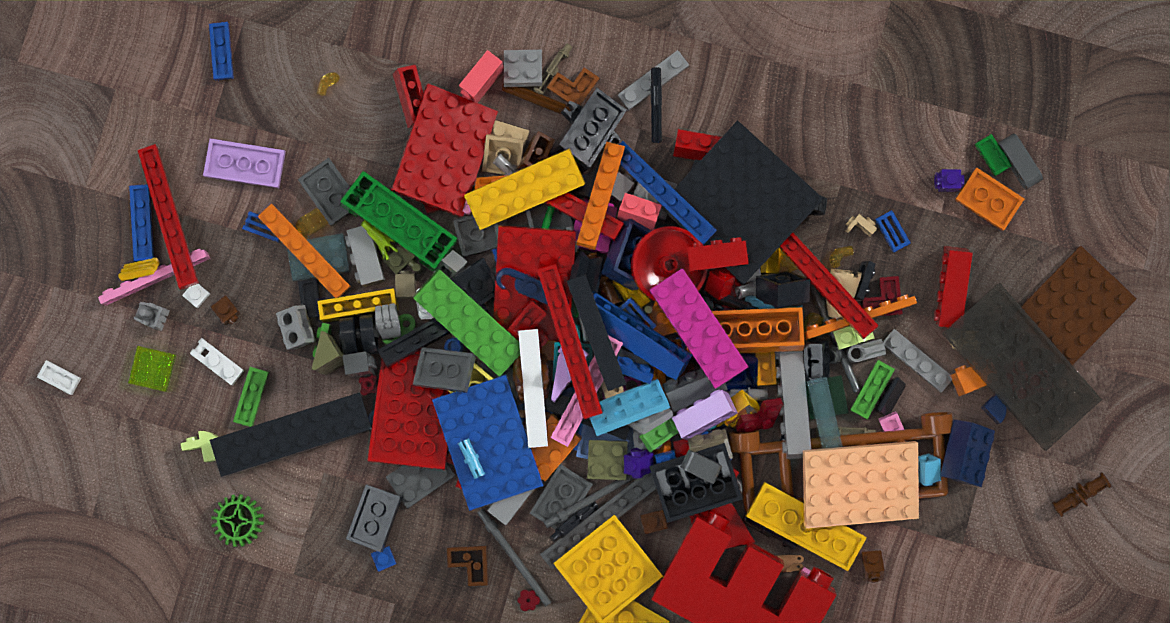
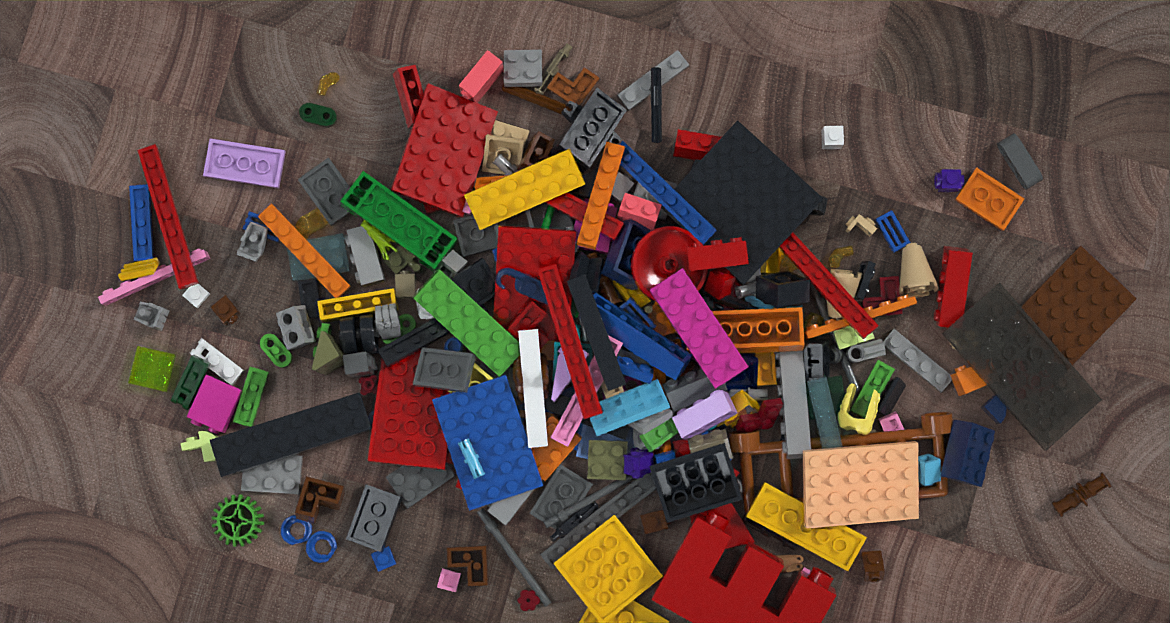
(59, 377): white plate -> none
(190, 381): none -> dark green plate
(214, 405): none -> dark pink brick
(221, 51): blue plate -> none
(253, 242): none -> light grey hand
(275, 477): none -> light grey plate
(276, 350): none -> bright green plate
(285, 530): none -> blue piece
(310, 546): none -> blue piece
(317, 115): none -> dark green plate
(317, 494): none -> reddish brown brick
(449, 580): none -> bright pink plate
(701, 466): dark grey beam -> none
(832, 137): none -> white brick
(847, 422): none -> light yellow piece
(916, 274): none -> tan cone
(993, 155): green plate -> none

